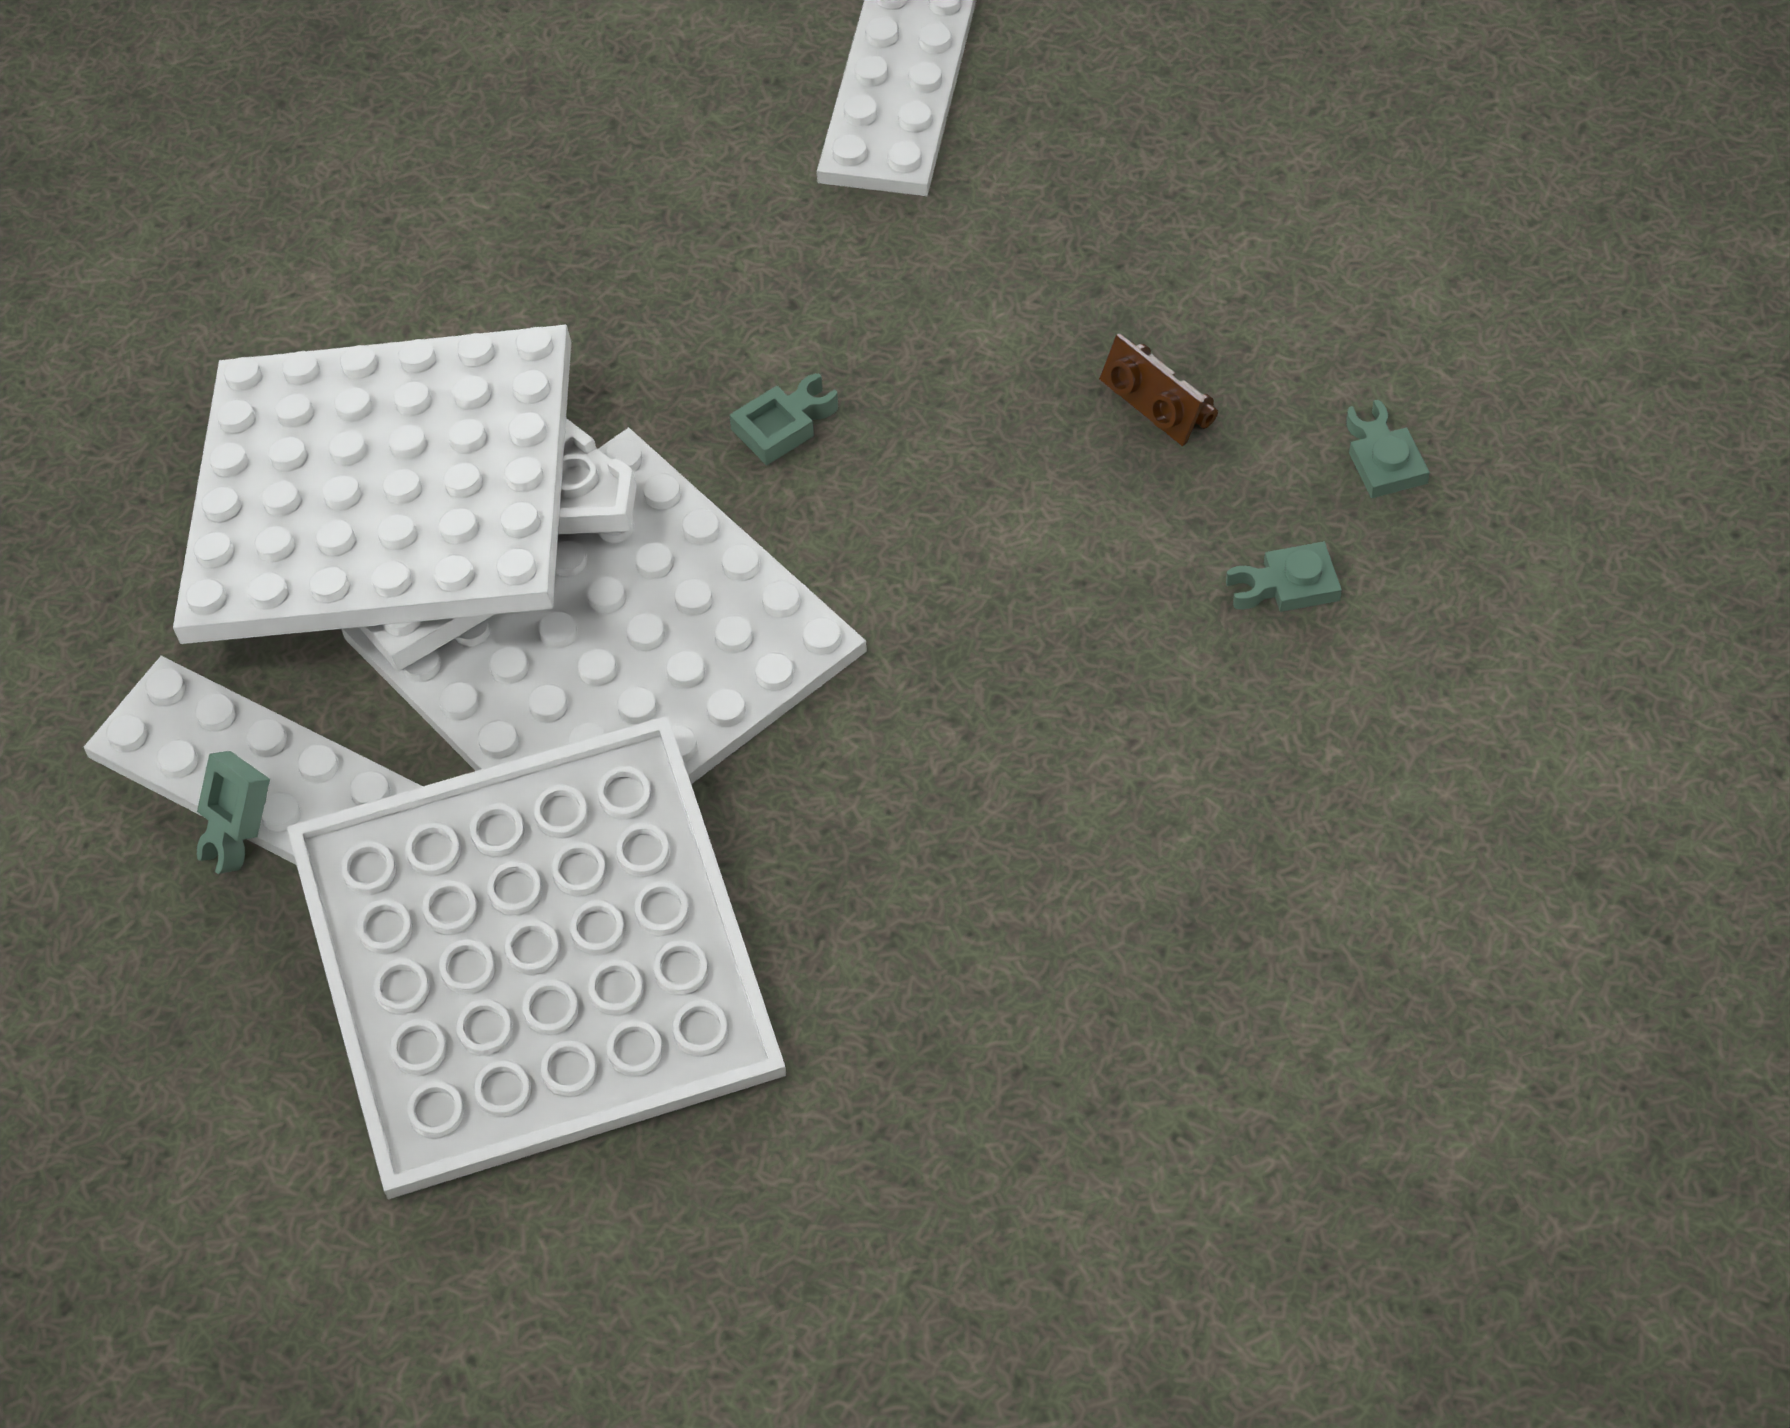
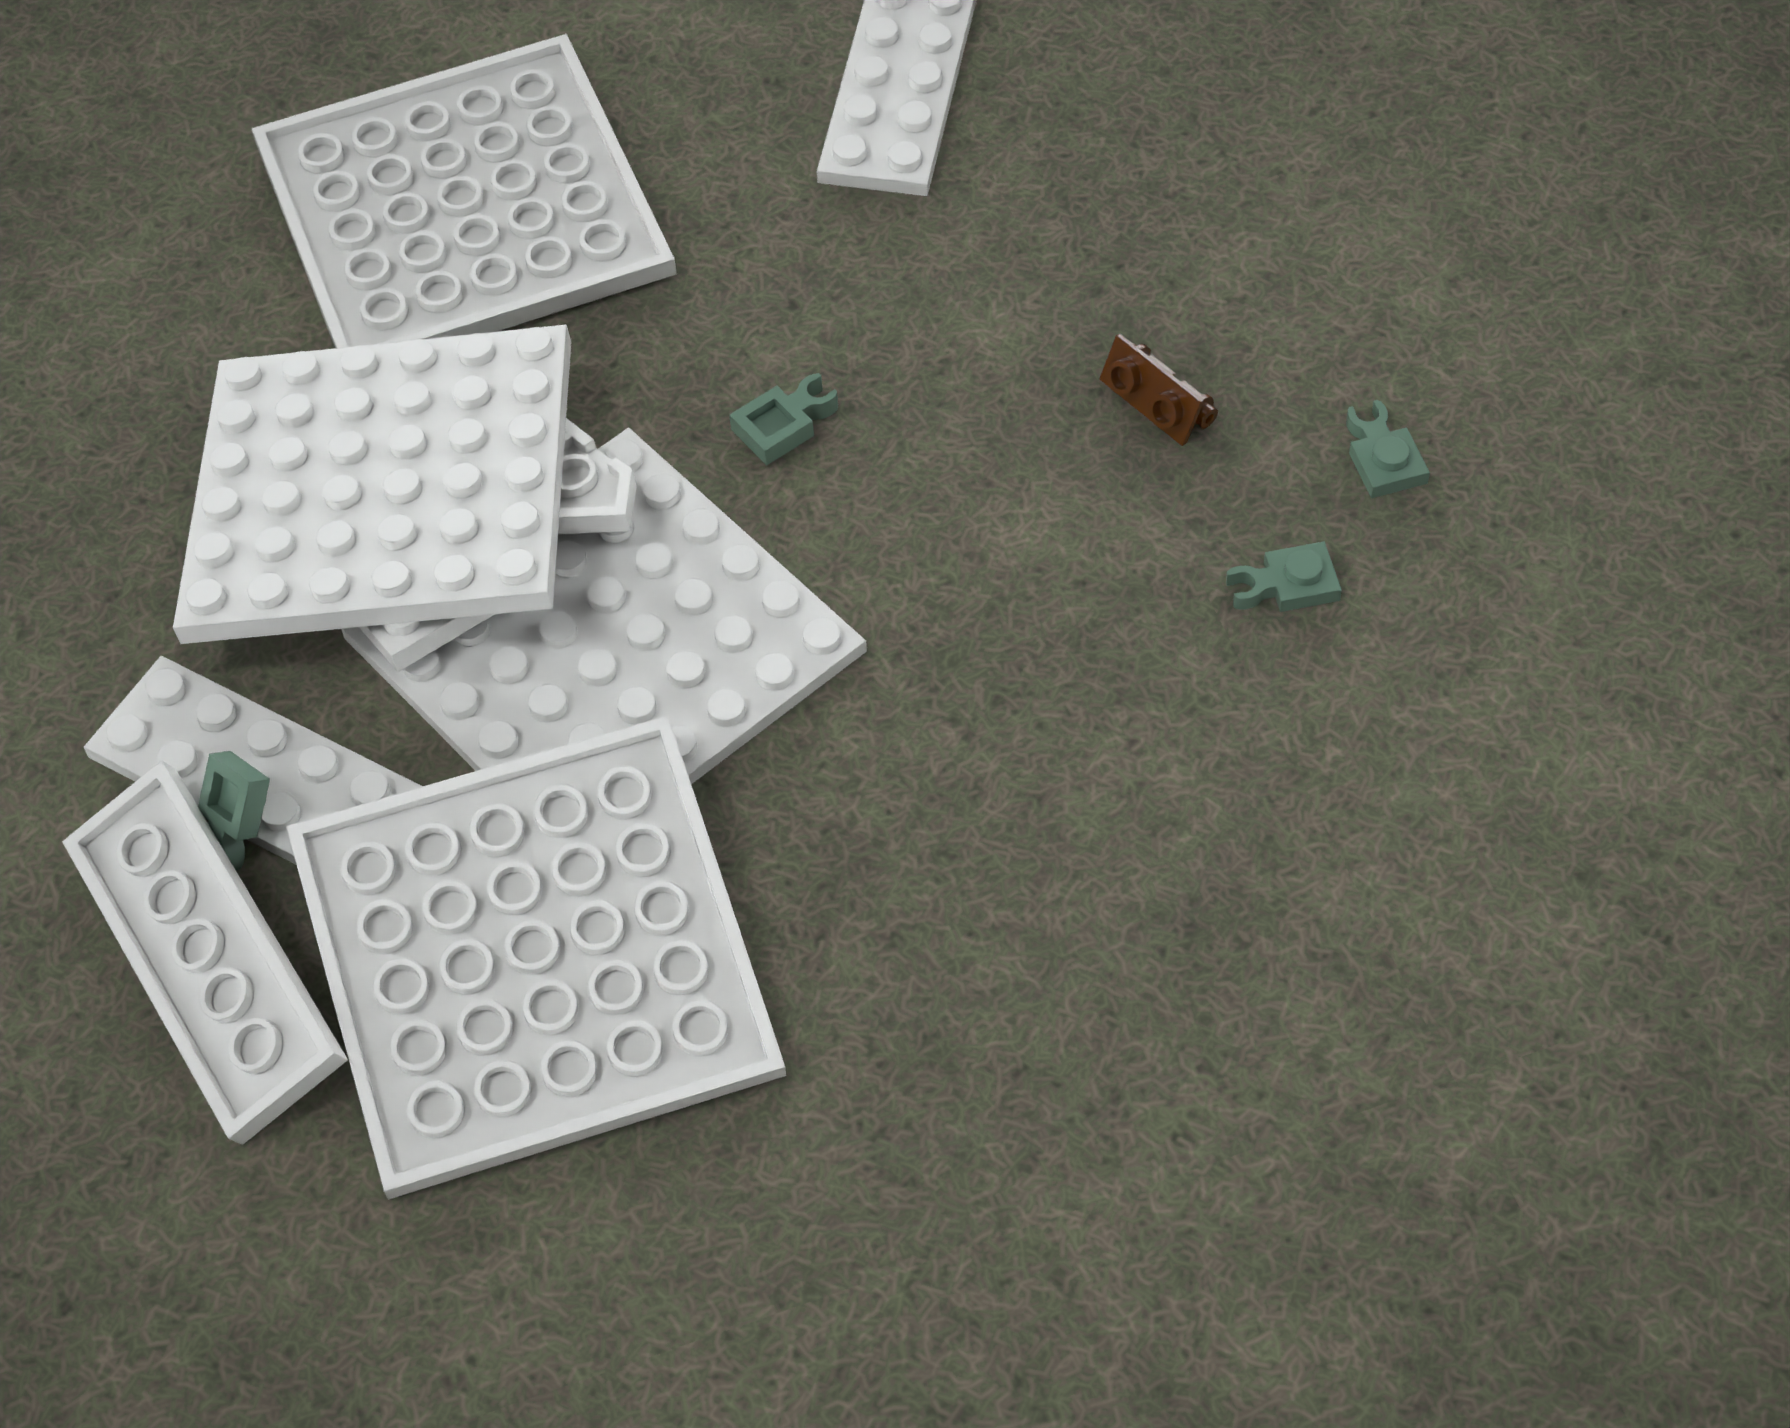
(204, 953): none -> white plate
(463, 200): none -> white plate

